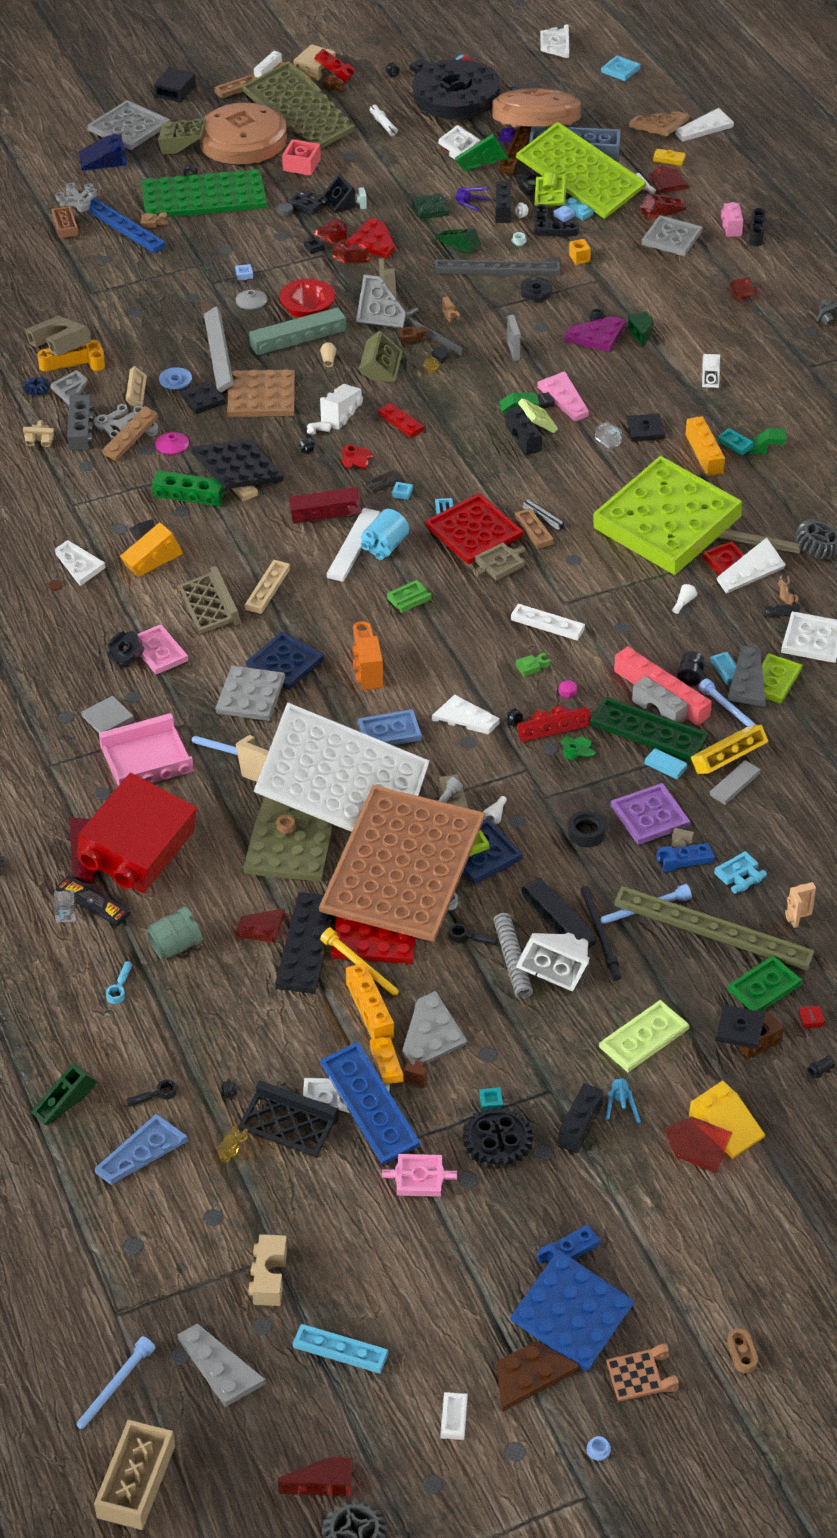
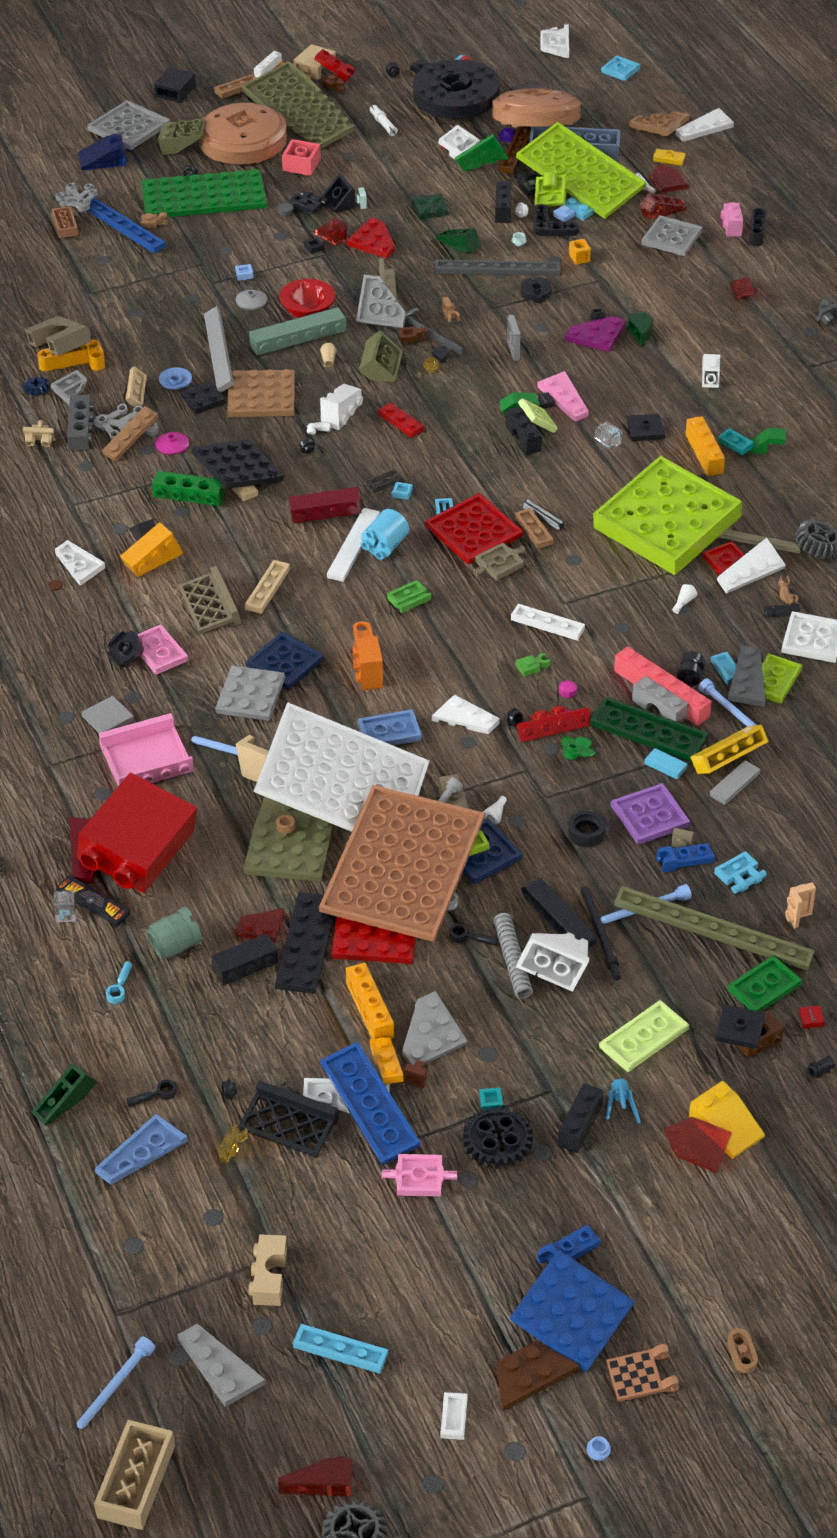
(244, 959): none -> black brick
(330, 938): yellow piece -> none
(354, 254): clear red slope -> none
(355, 456): red plate -> none
(463, 195): dark purple plant -> none

